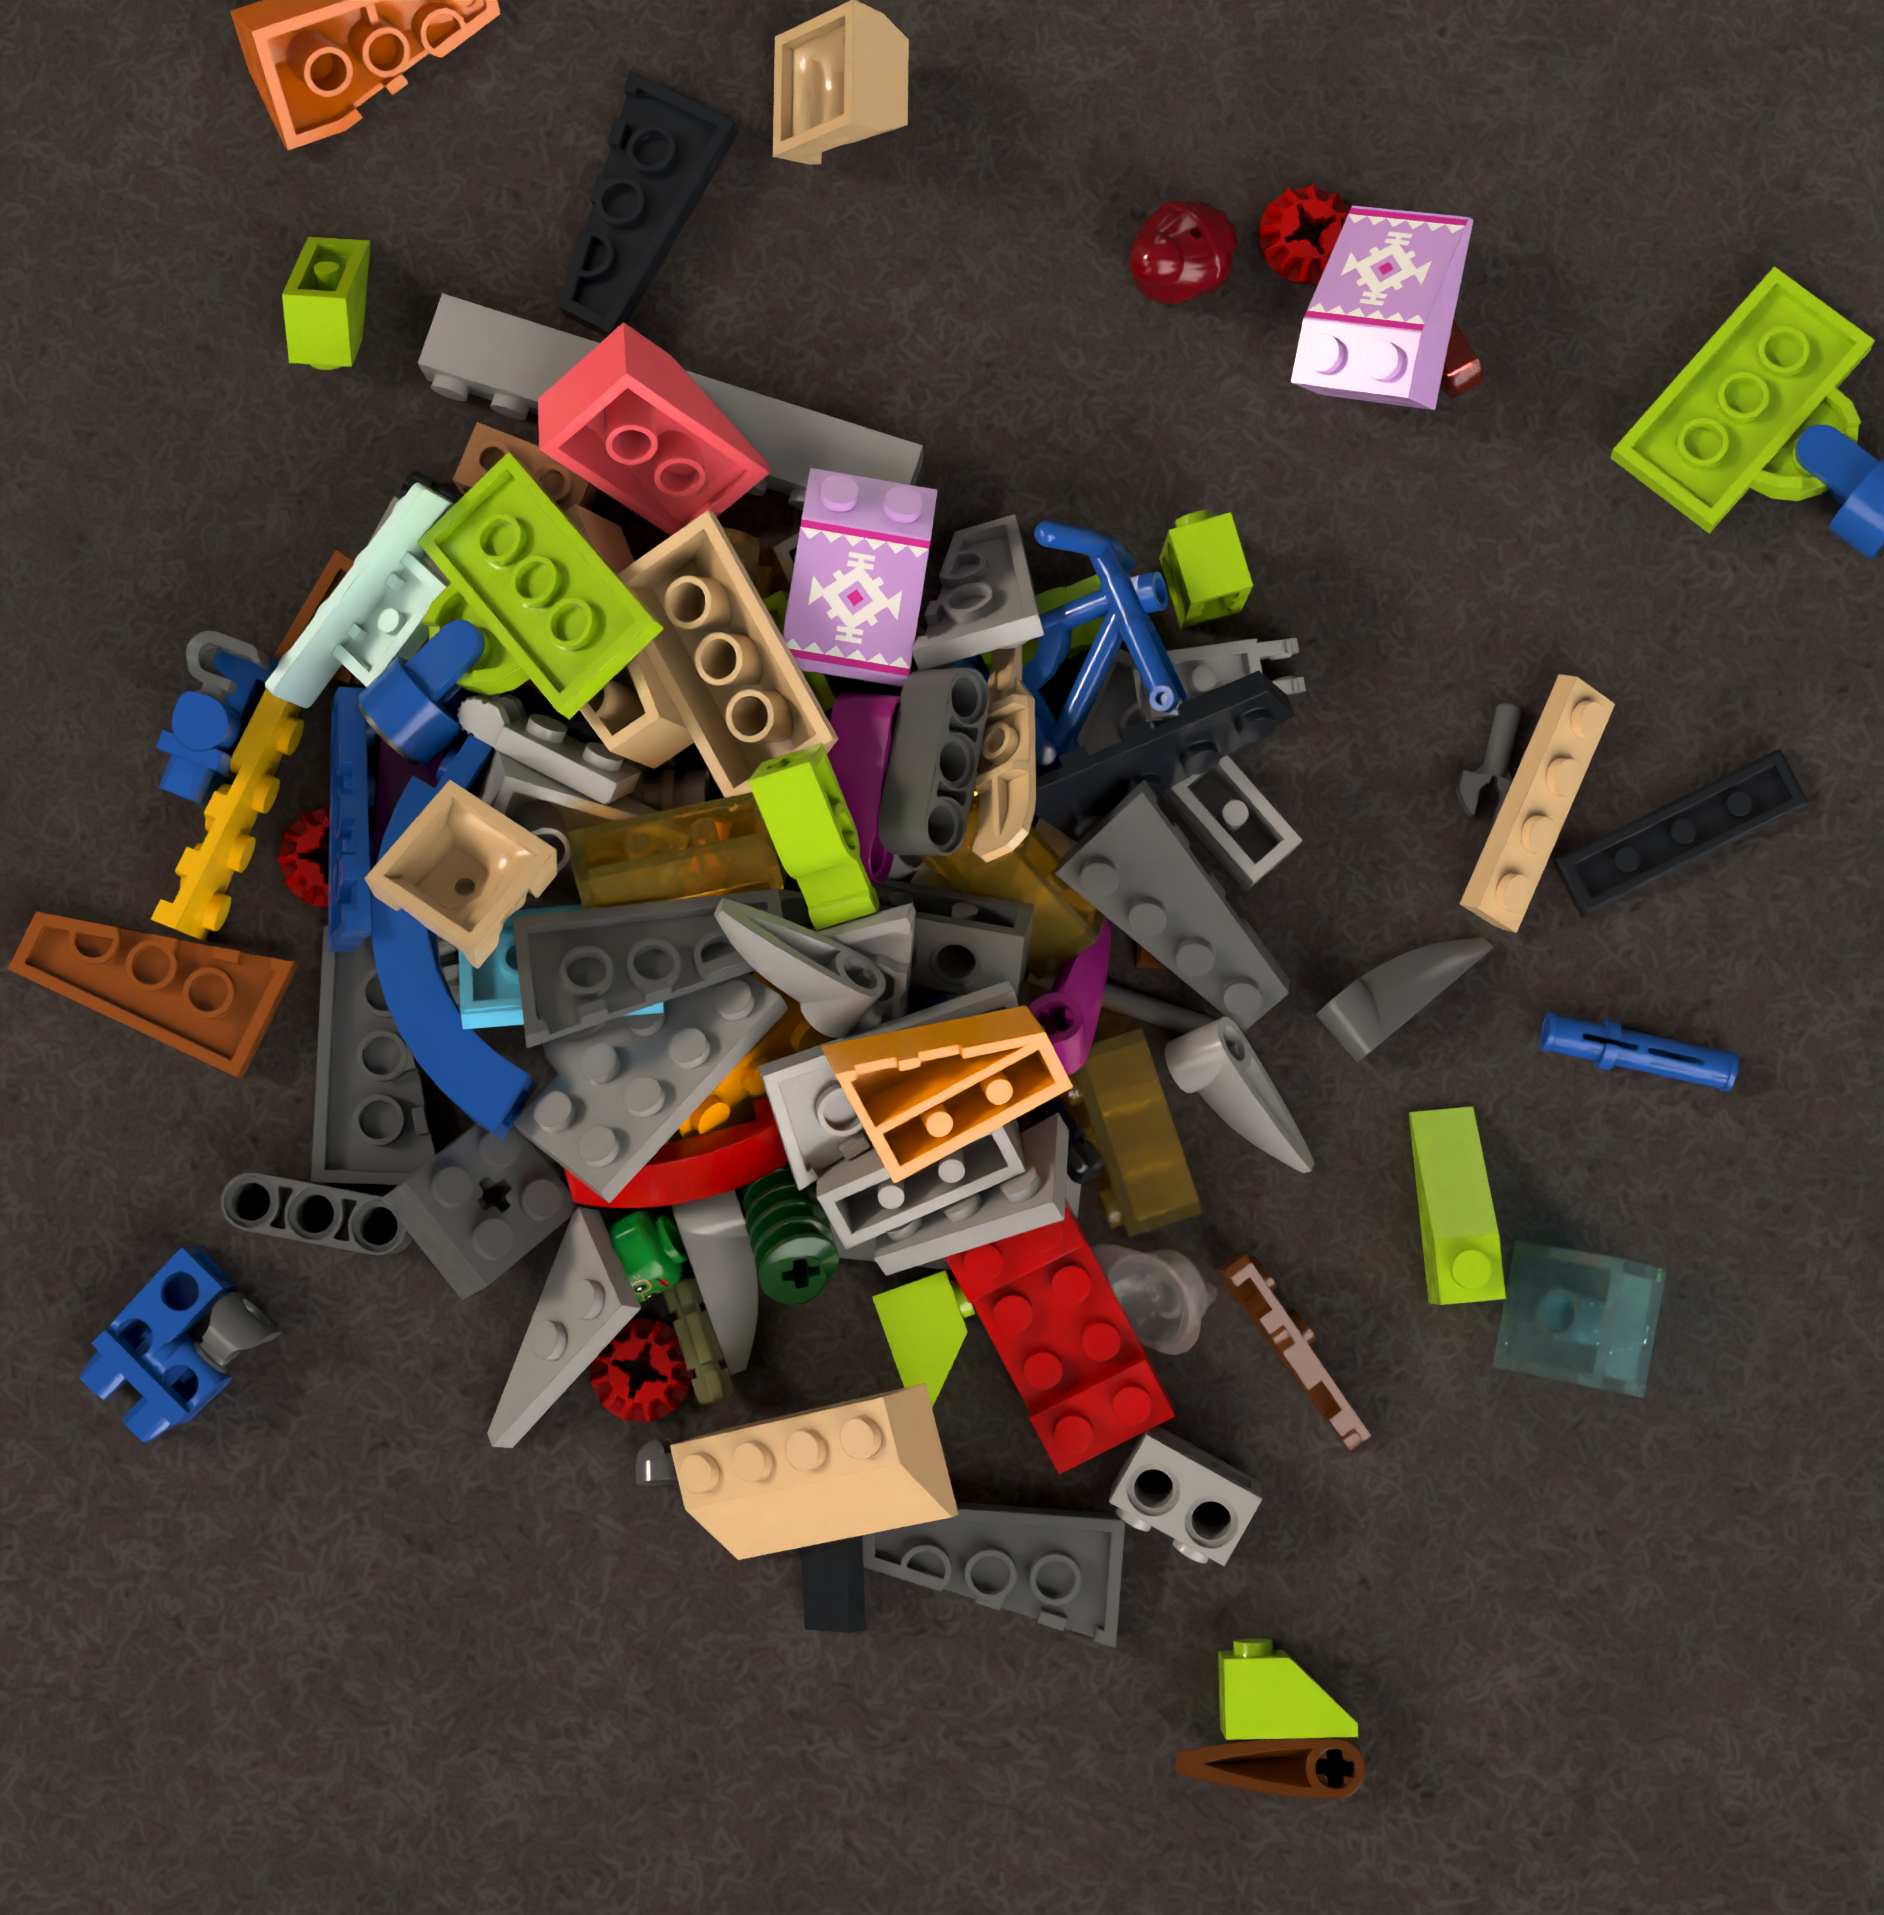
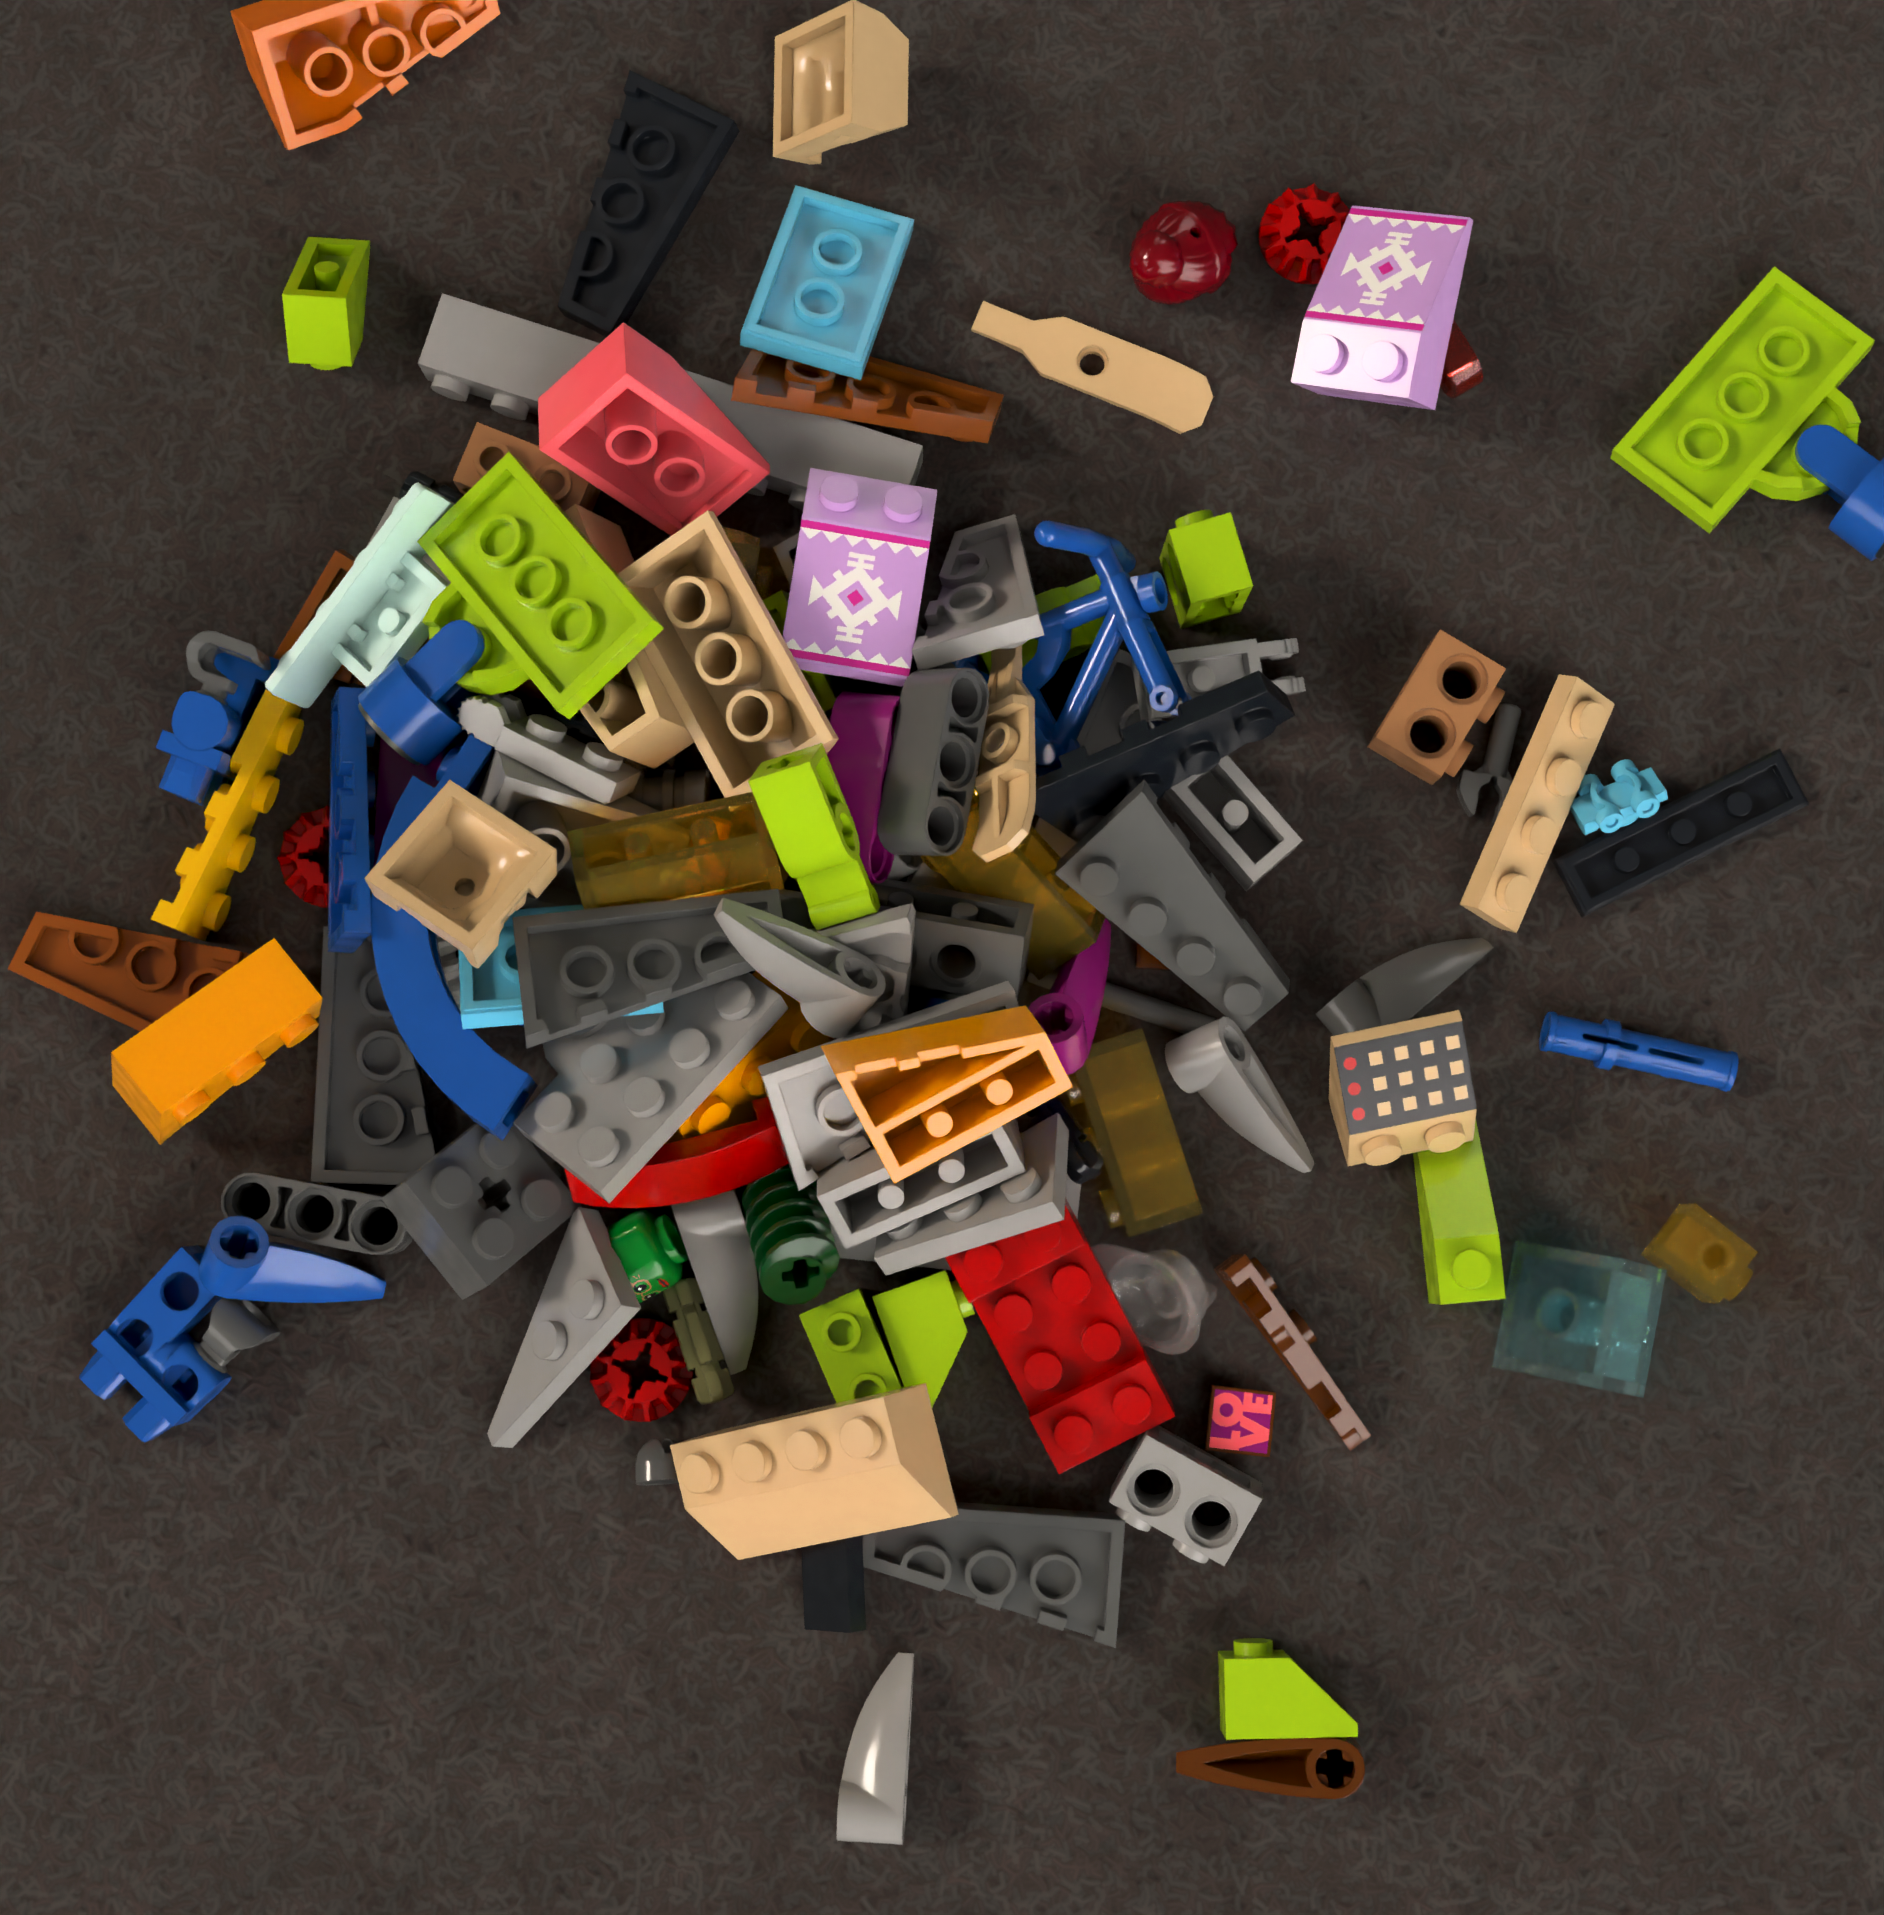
(215, 1040): none -> light orange wedge
(278, 1270): none -> blue piece
(827, 282): none -> medium azure tile
(850, 1348): none -> lime brick
(877, 1761): none -> light grey piece
(884, 396): none -> dark orange wing
(1131, 374): none -> tan piece
(1240, 1420): none -> tile
(1402, 1089): none -> slope
(1427, 702): none -> medium nougat brick
(1619, 803): none -> medium azure piece
(1701, 1255): none -> clear yellow brick

